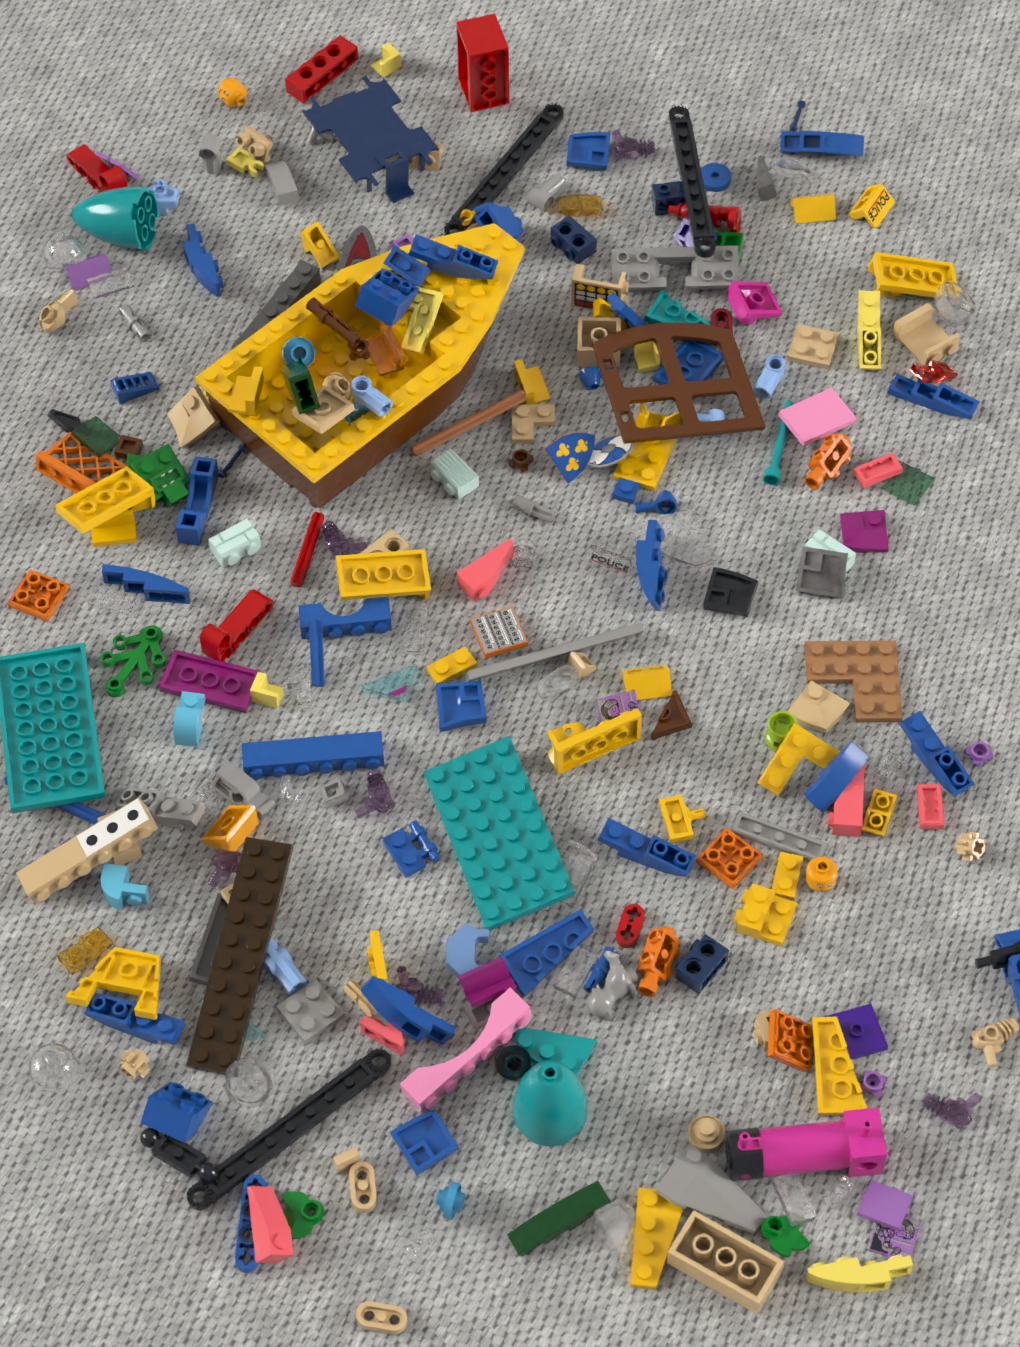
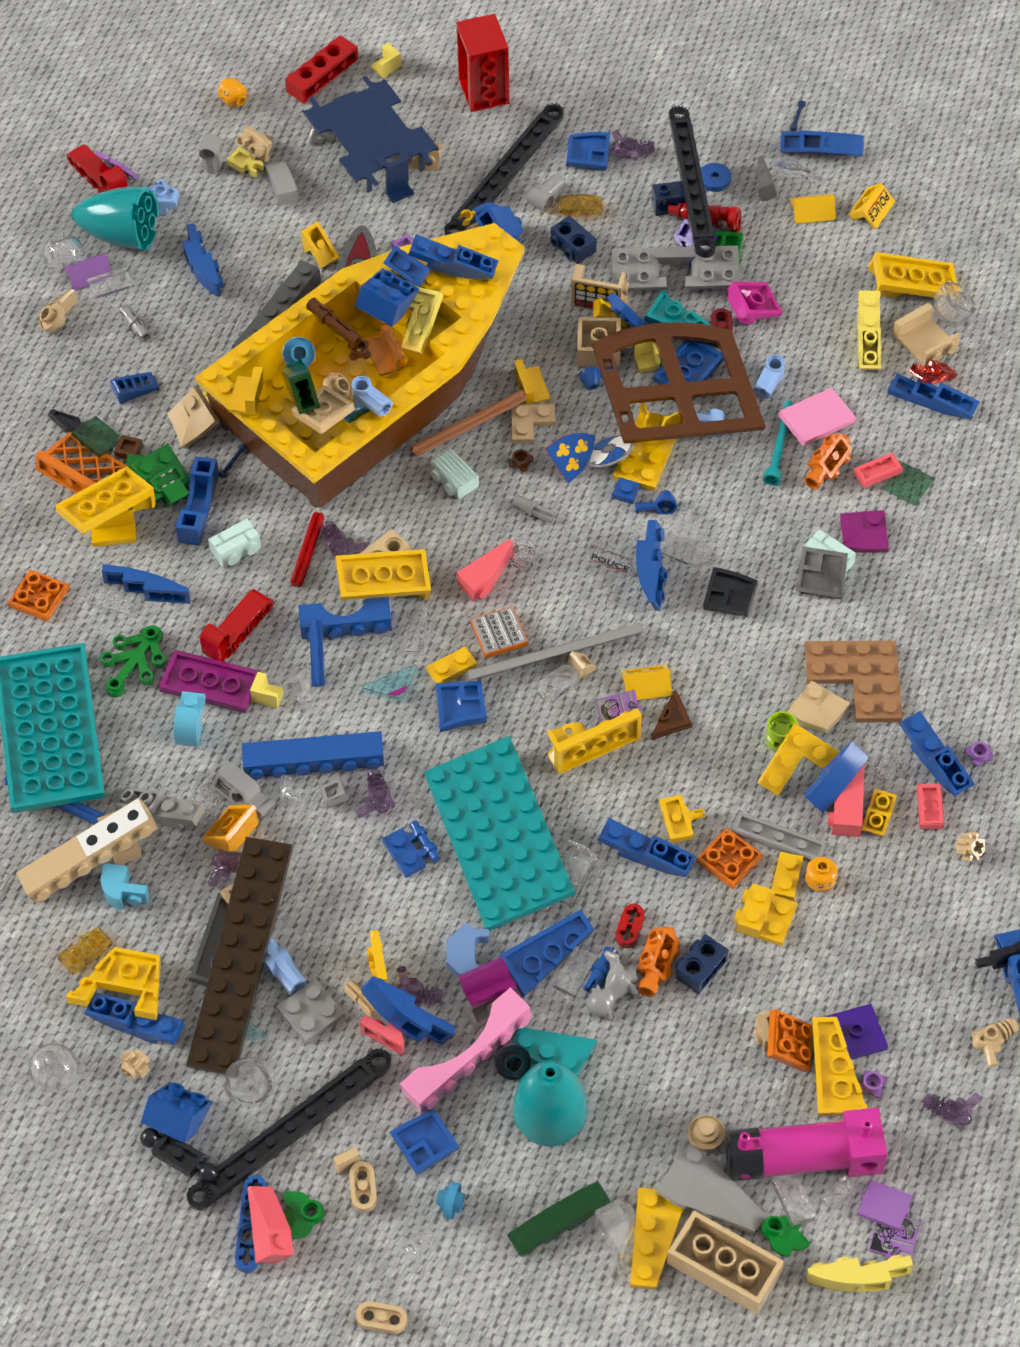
(813, 346): tan plate -> none

